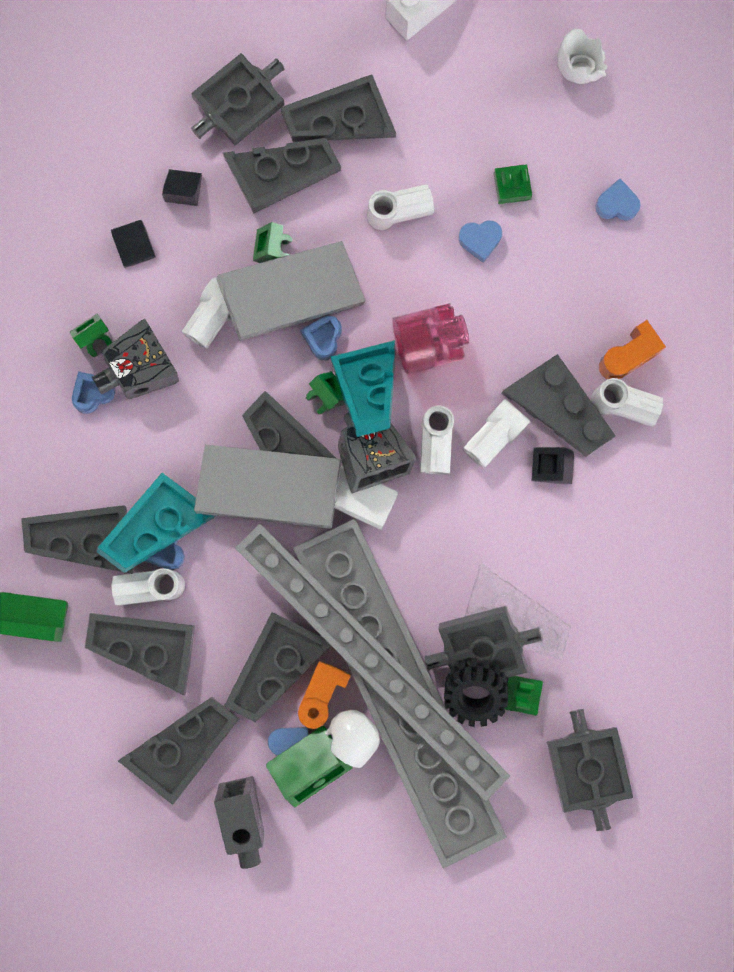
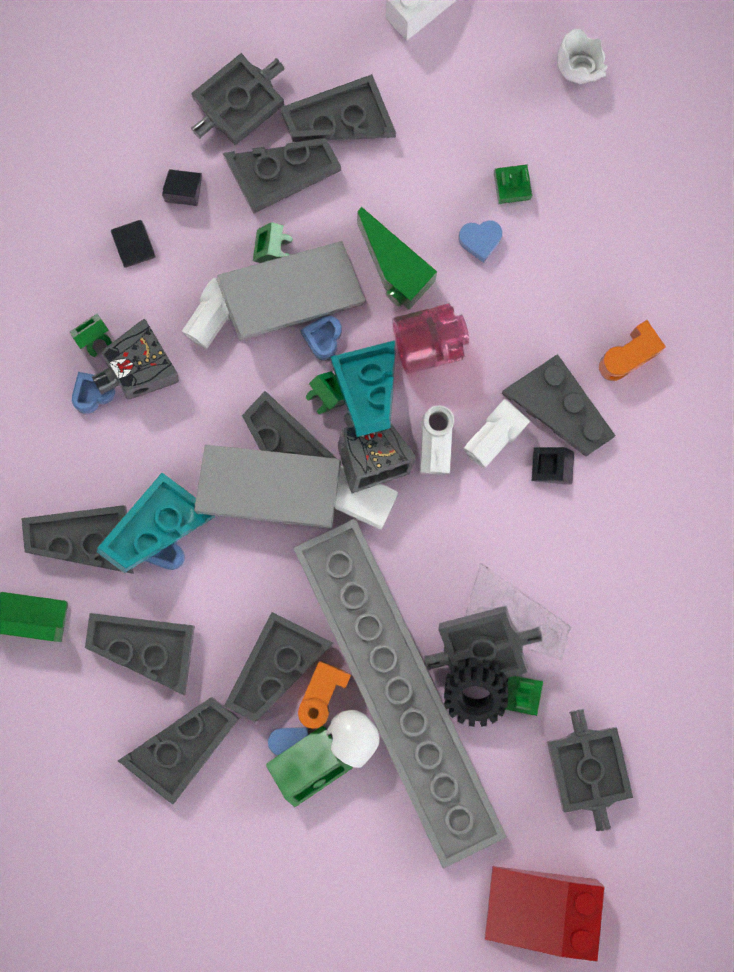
(145, 587): white piece -> none
(240, 820): dark grey torso -> none
(373, 662): light grey plate -> none
(399, 267): none -> green slope
(403, 206): white piece -> none
(545, 912): none -> red slope
(618, 202): medium blue tile -> none
(629, 402): white piece -> none

